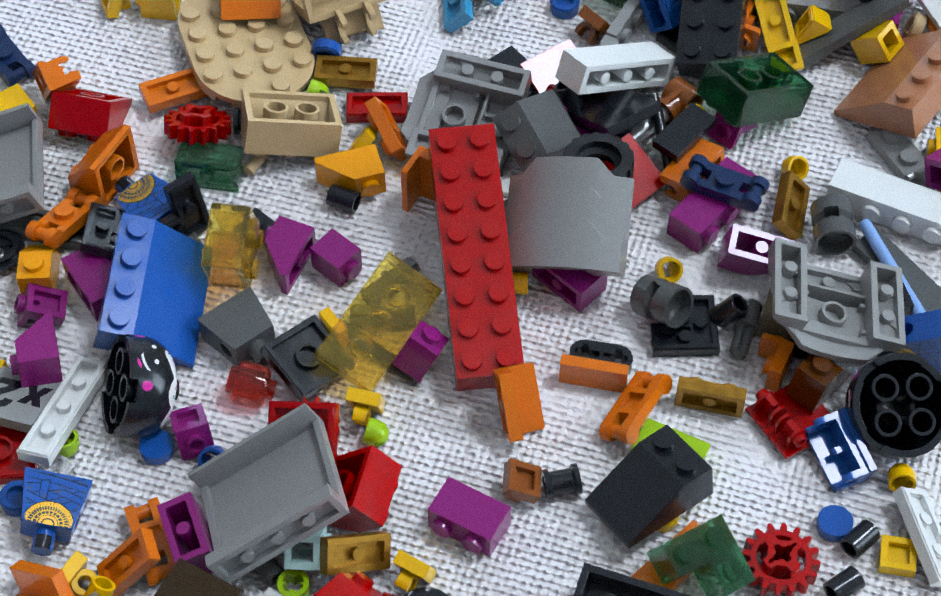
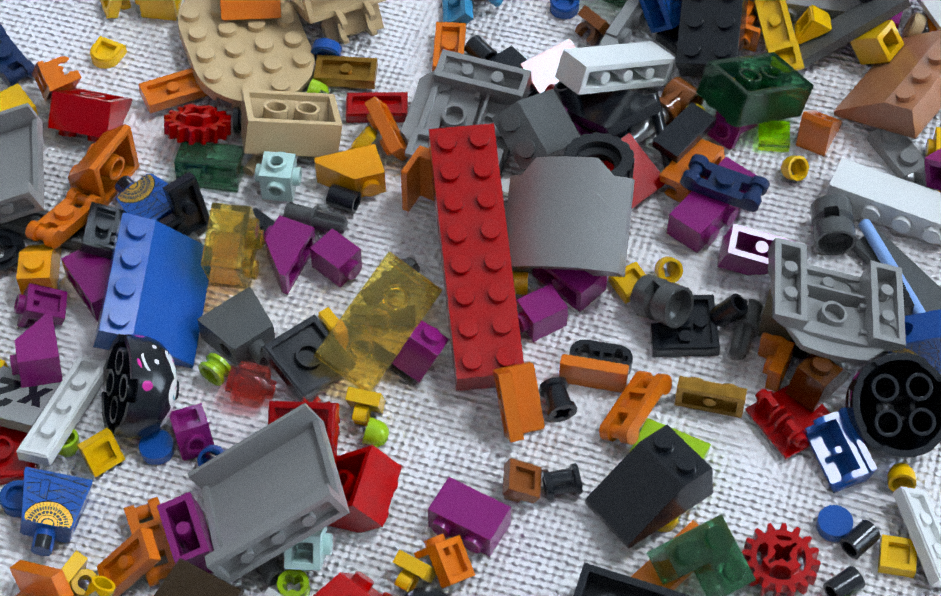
(101, 452): none -> yellow tile
(107, 53): none -> yellow tile
(214, 369): none -> lime bush
(278, 176): none -> light aqua brick
(315, 217): none -> dark grey axle
(355, 552): pearl gold plate -> none
(448, 559): none -> orange bracket
(450, 37): none -> orange plate
(479, 48): none -> black hinge
(541, 312): none -> magenta brick
(557, 399): none -> black bush
(624, 285): none -> yellow tile
(774, 136): none -> clear neon green tile
(791, 205): pearl gold plate -> none
(817, 131): none -> orange slope

